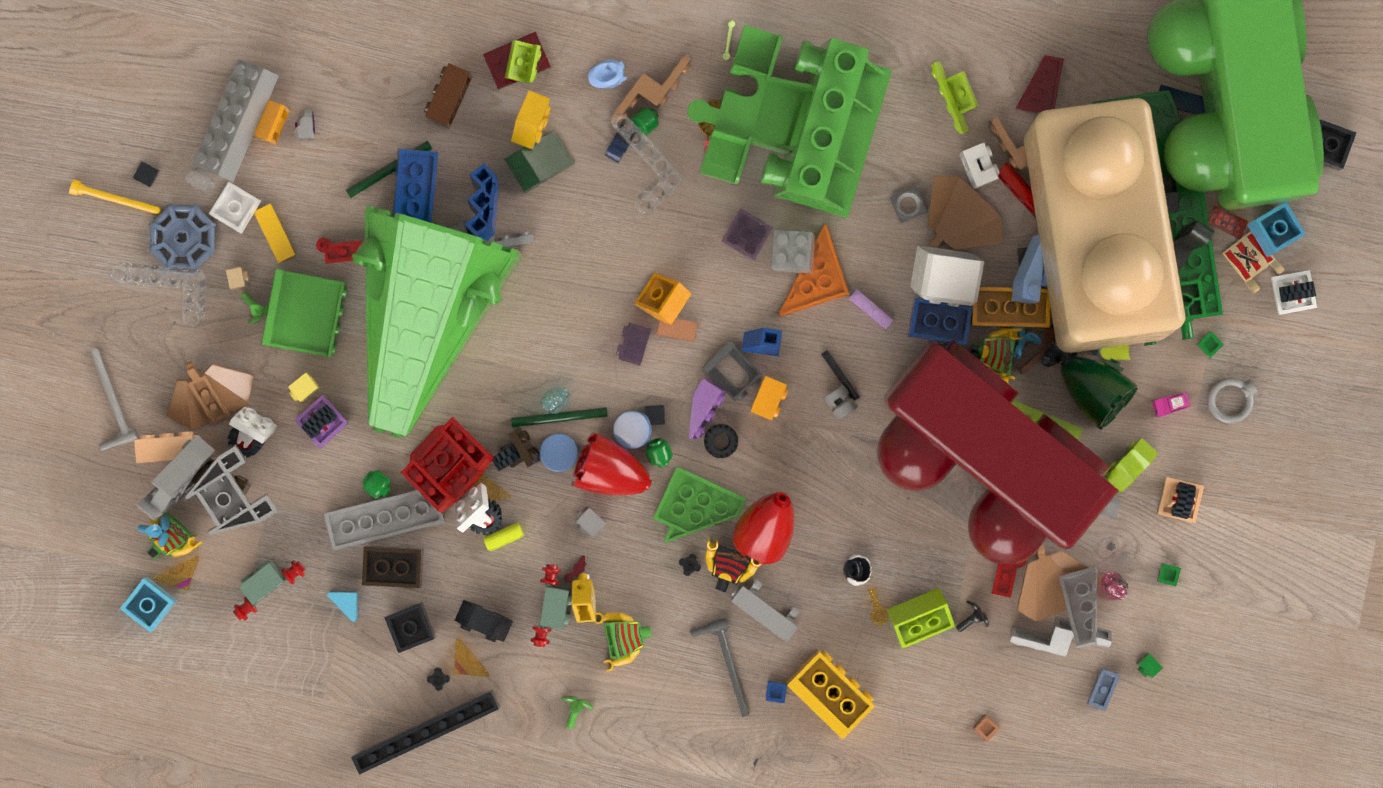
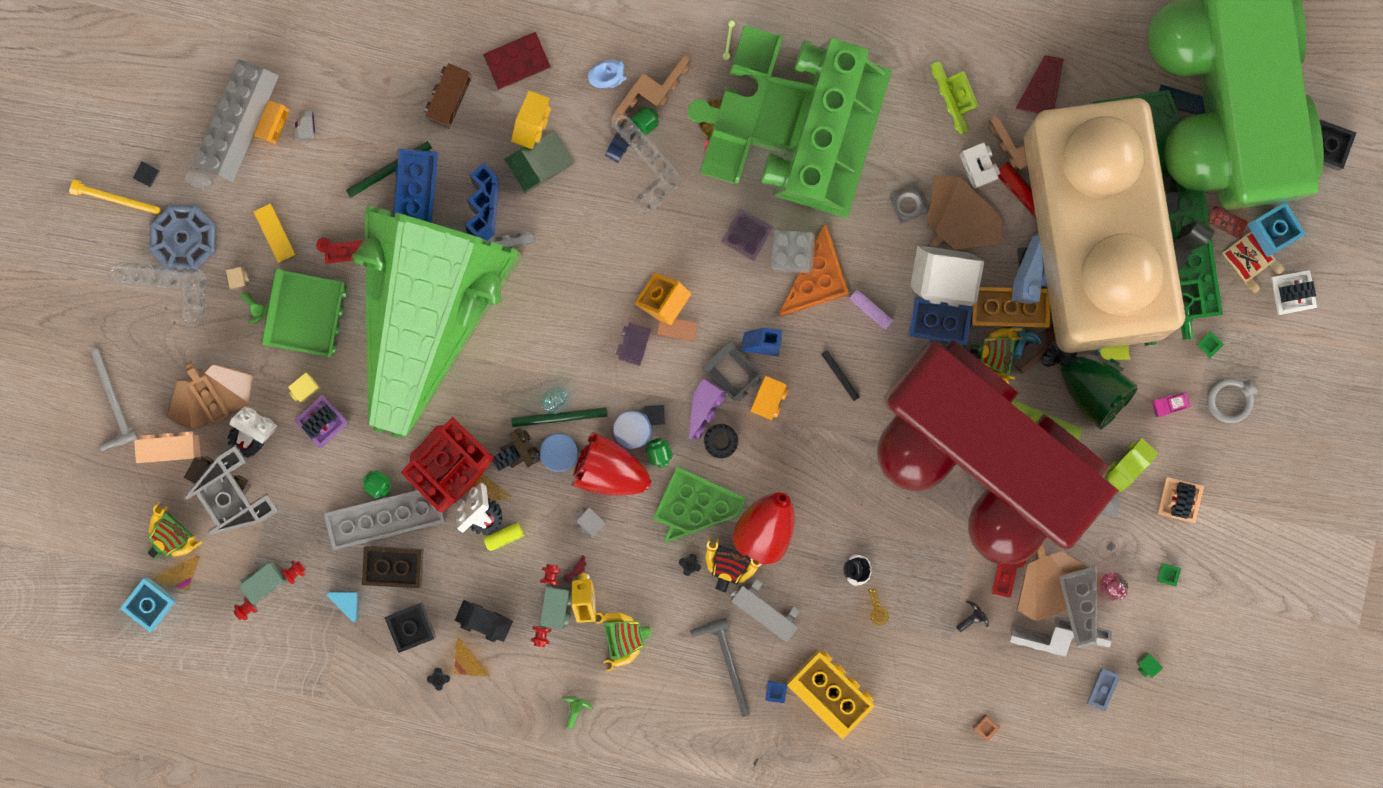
(156, 530): dark azure plant -> none
(176, 478): light grey wedge -> none
(235, 207): white tile -> none
(425, 732): black brick -> none
(523, 62): lime bracket -> none
(844, 408): light grey wheel -> none
(920, 618): lime slope -> none

